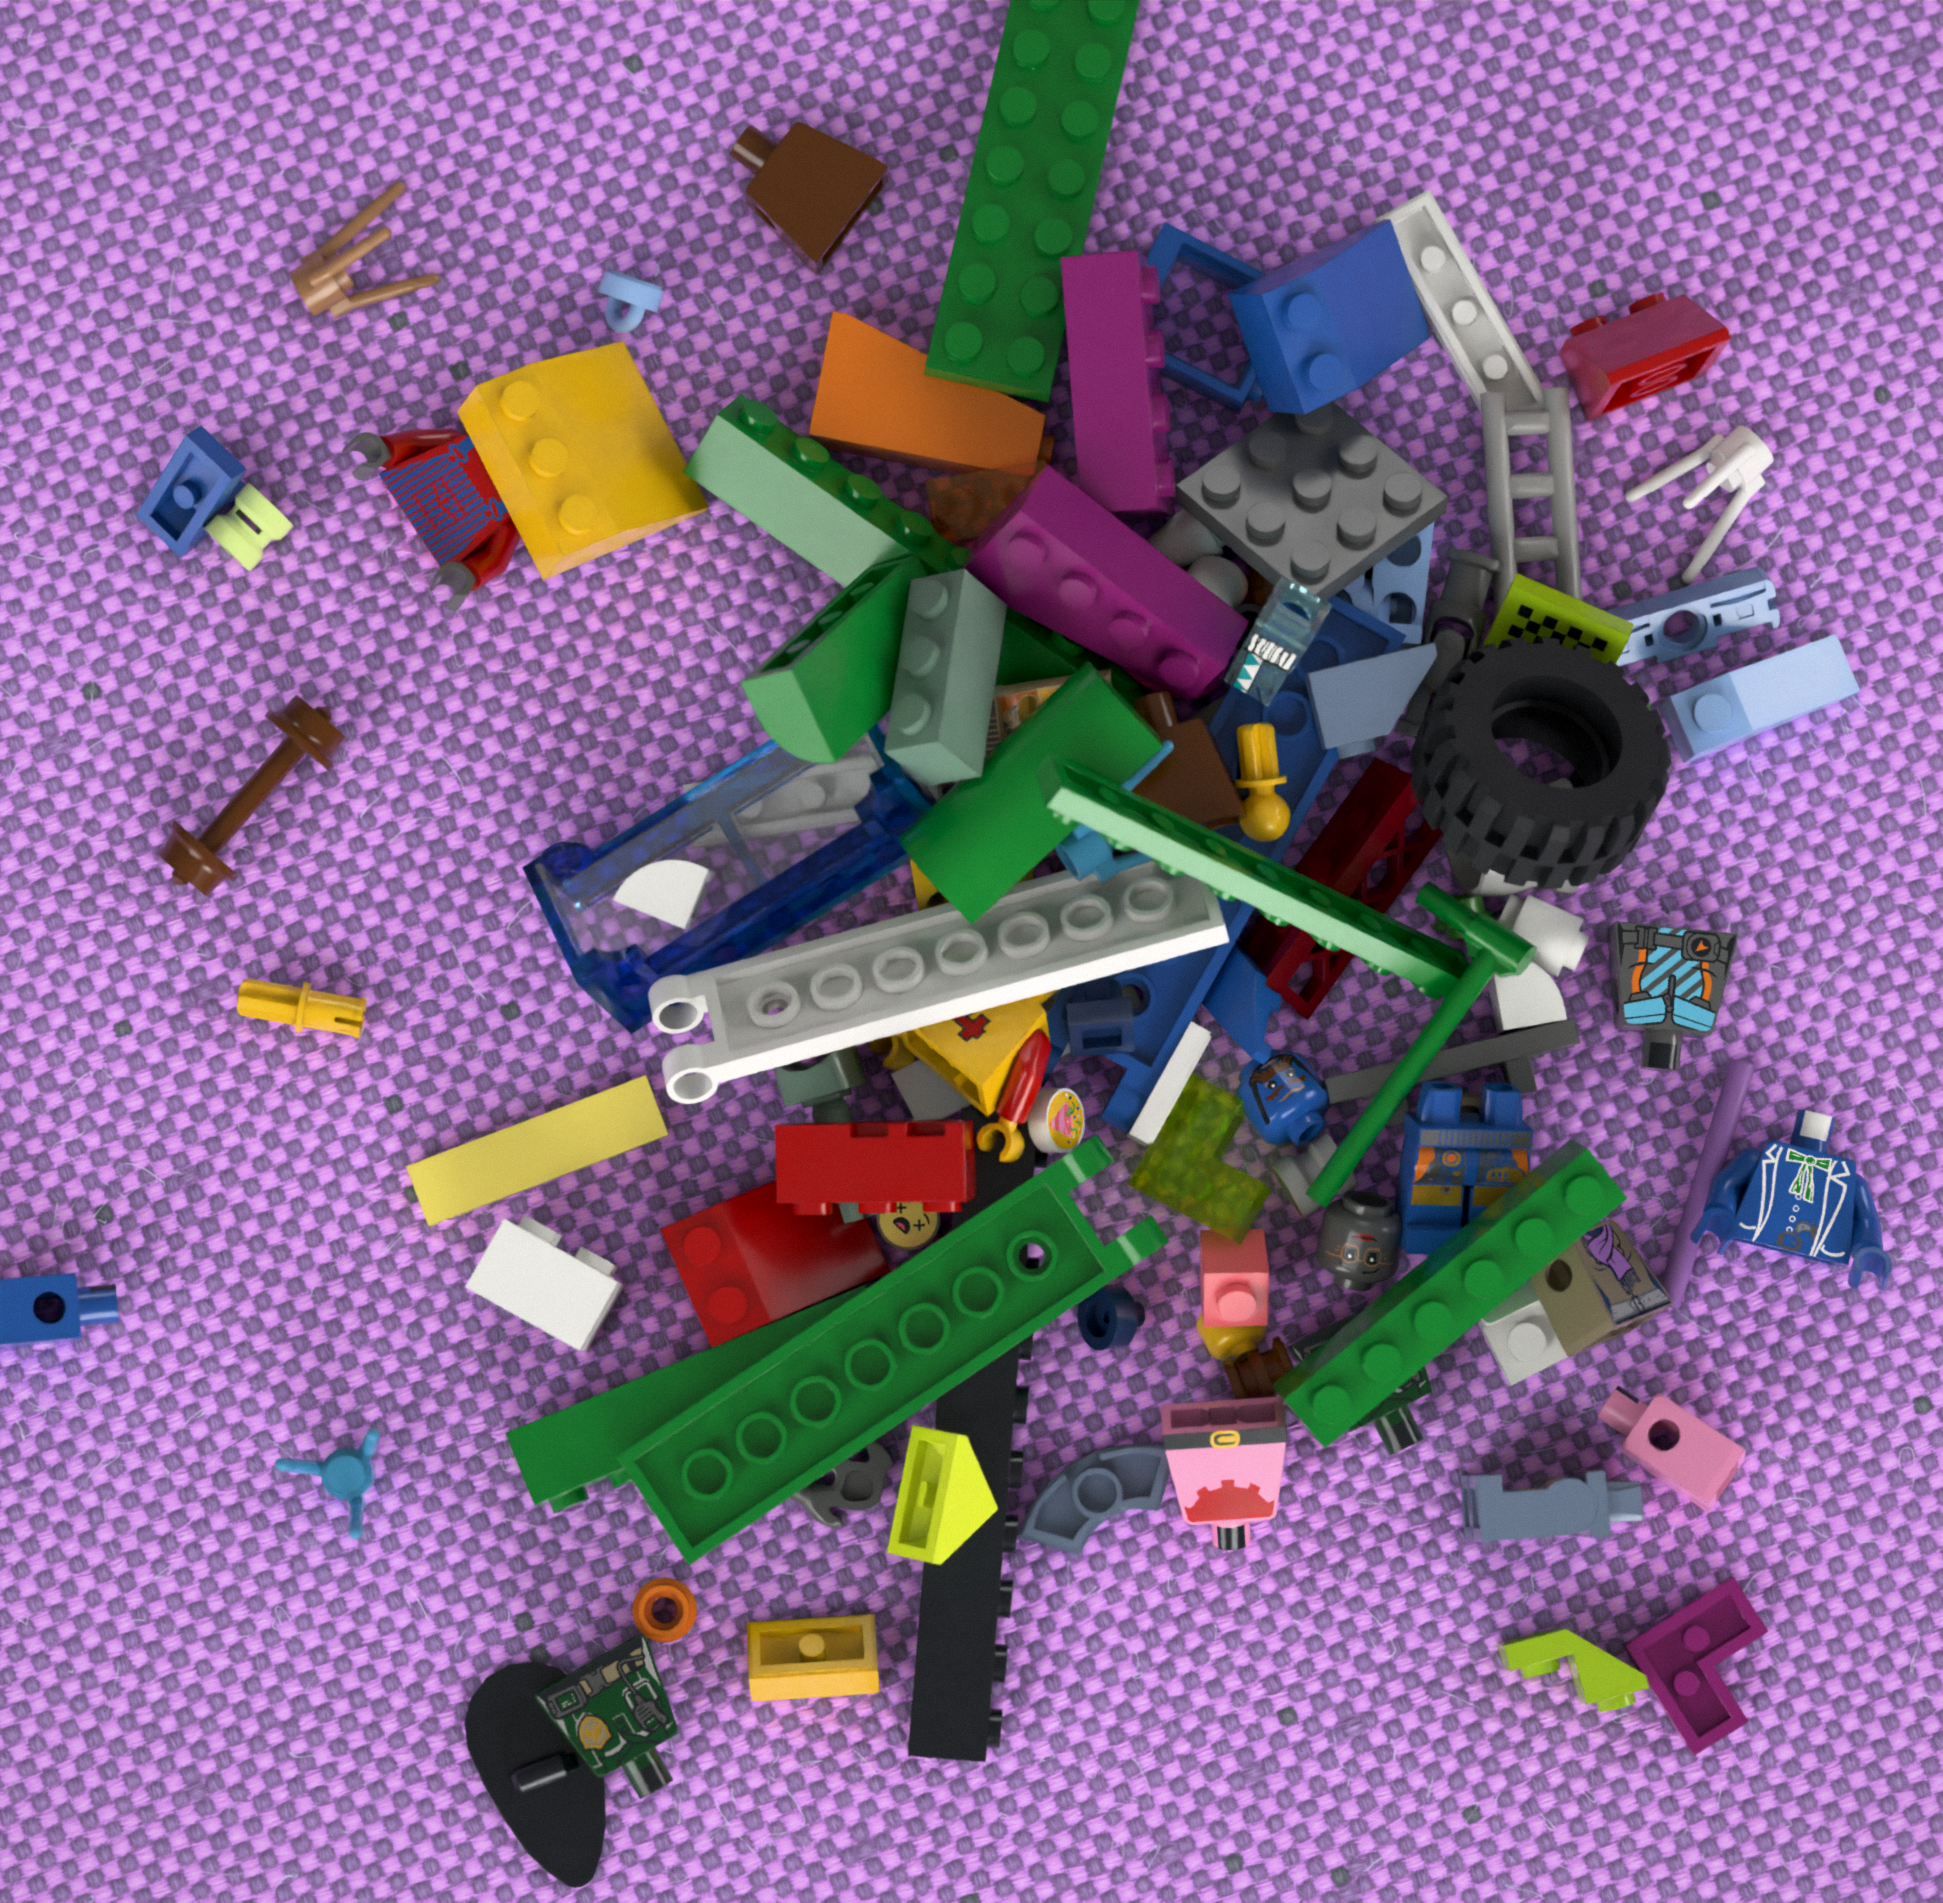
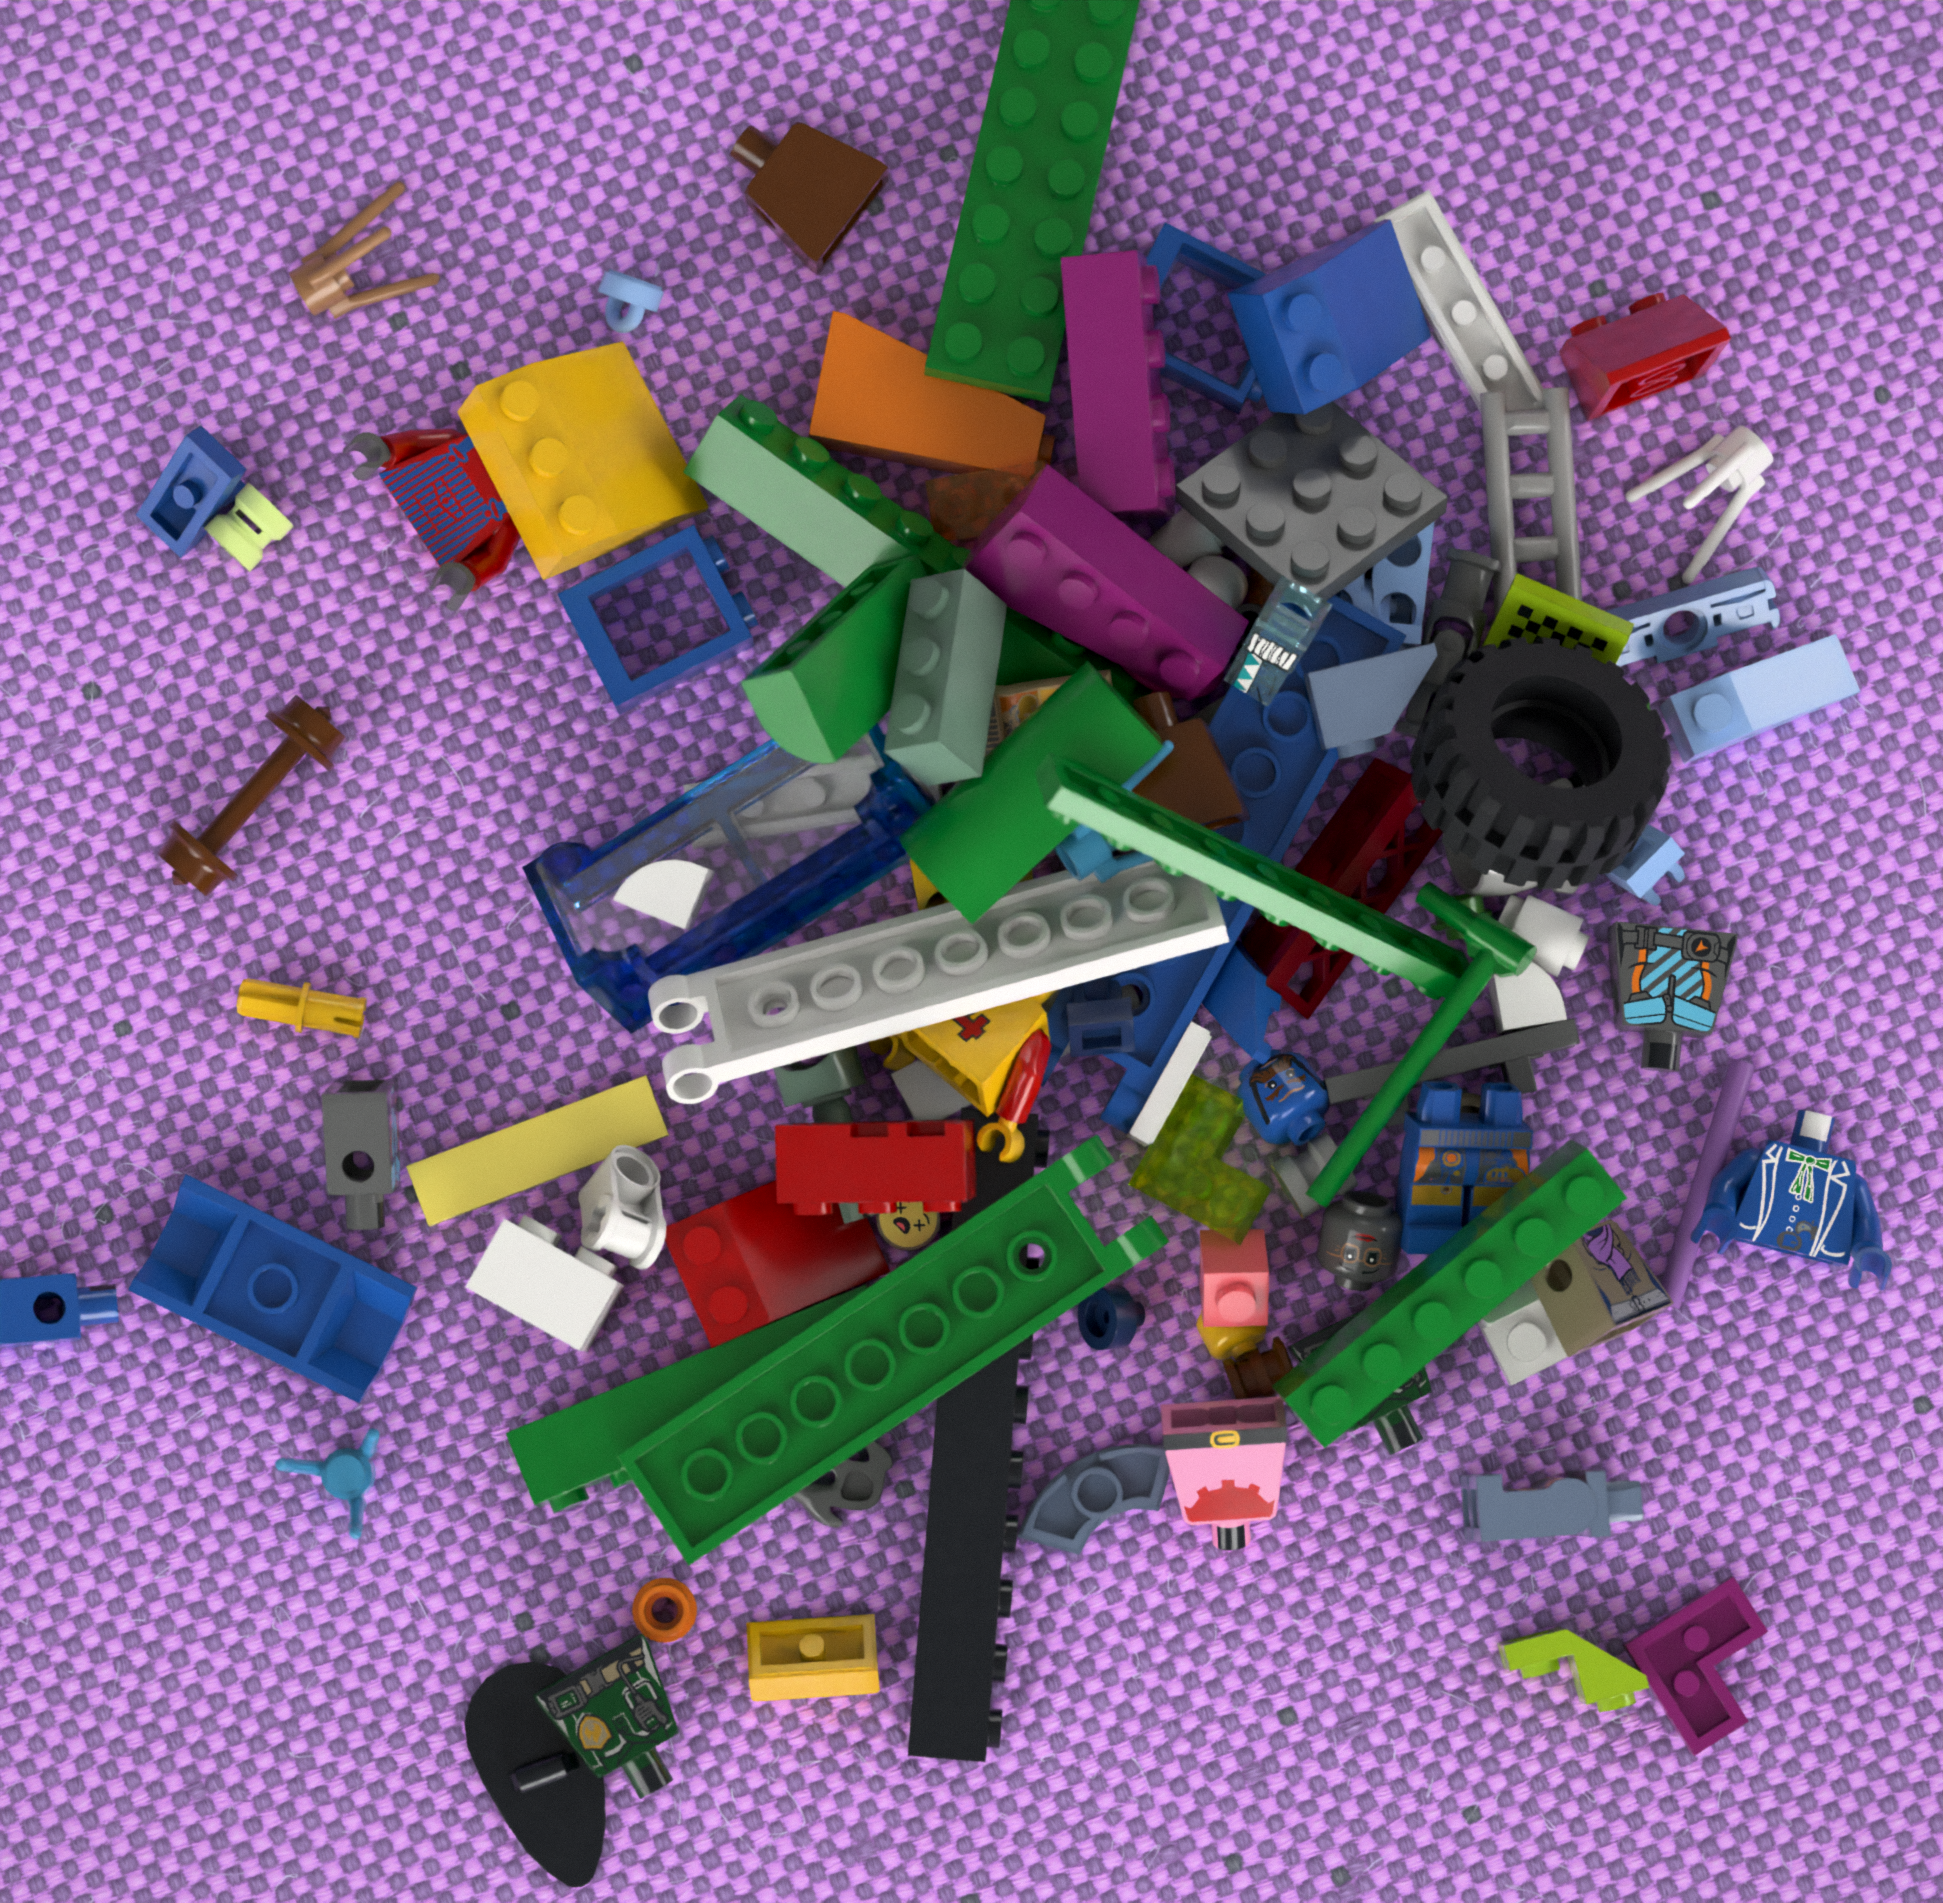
(275, 1289): none -> blue piece
(364, 1119): none -> dark grey torso
(624, 1207): none -> white piece
(734, 610): none -> blue window
(939, 1497): neon yellow slope -> none
(1056, 1120): tile -> none
(1266, 811): yellow axle -> none
(1647, 863): none -> light blue tile
(1697, 1465): bright pink torso -> none

